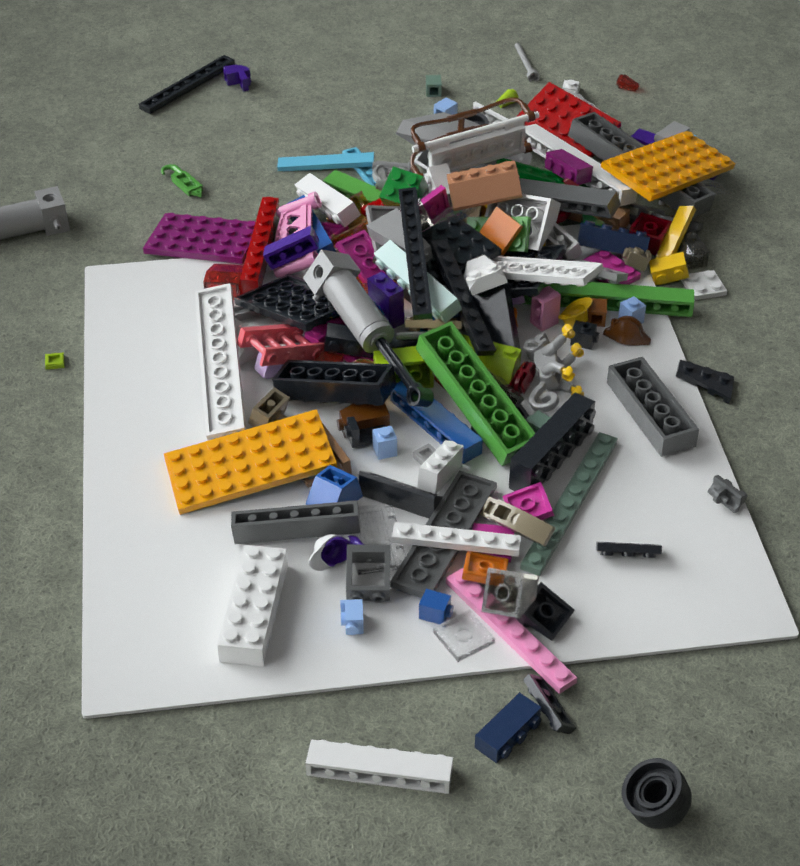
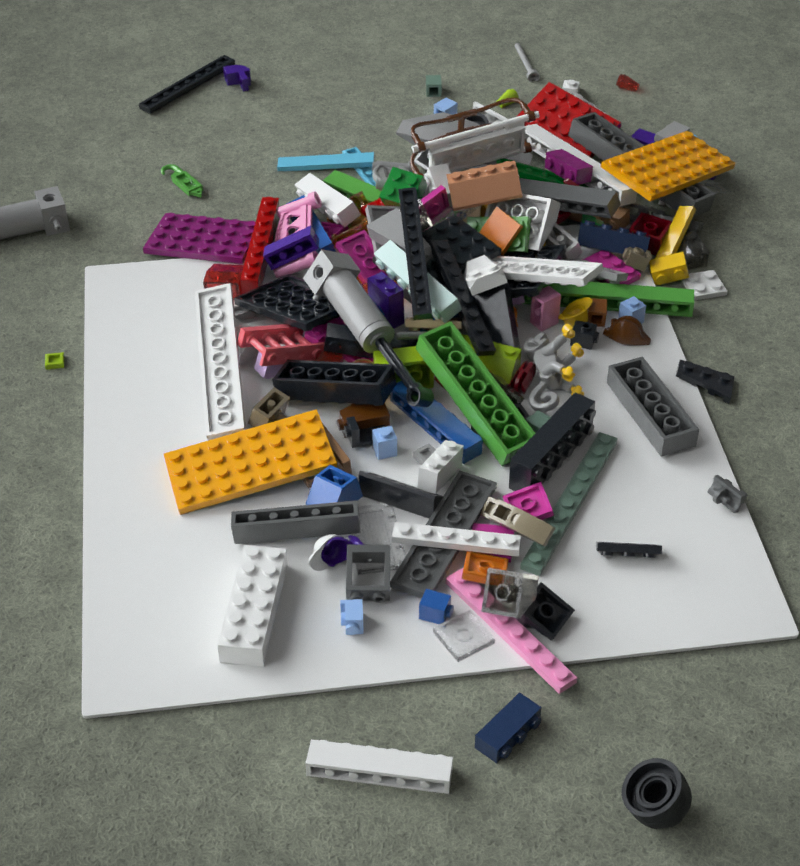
(550, 705): black plate -> none

